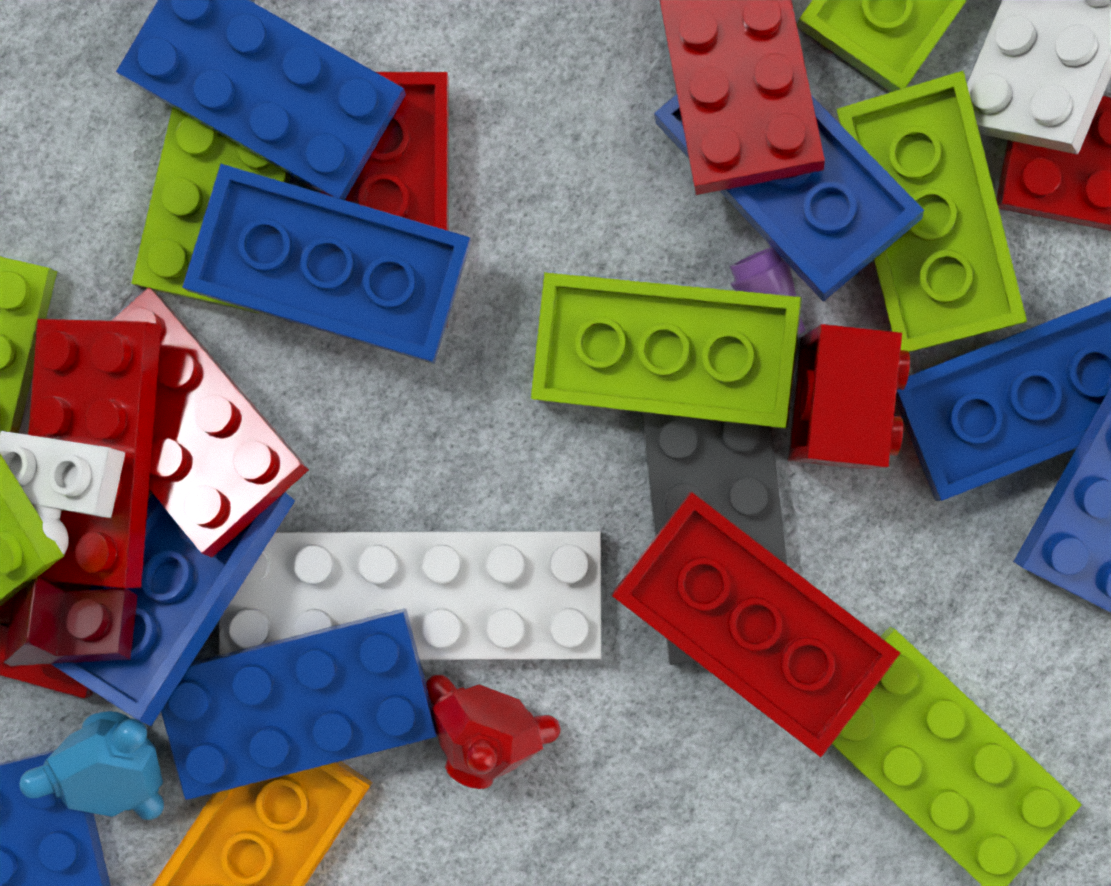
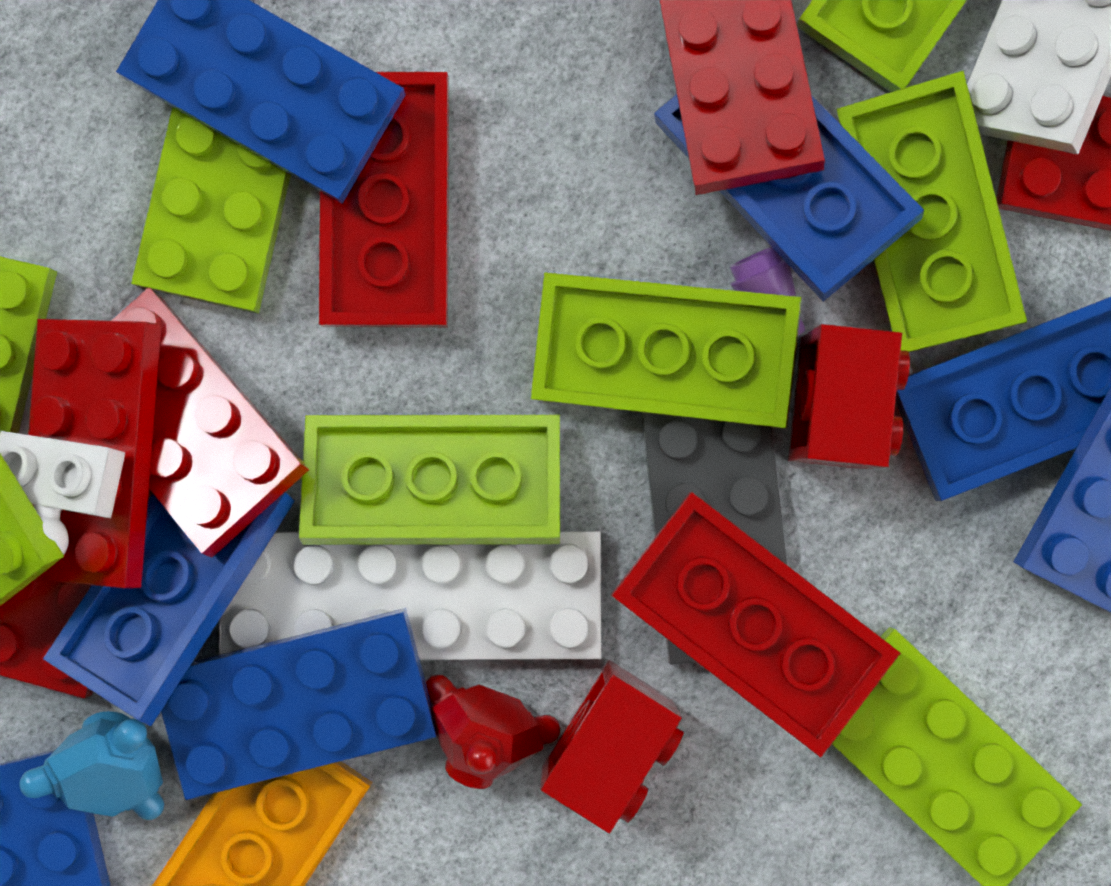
(69, 625): dark red slope -> none
(327, 263): blue plate -> none
(431, 480): none -> lime plate
(611, 748): none -> red brick

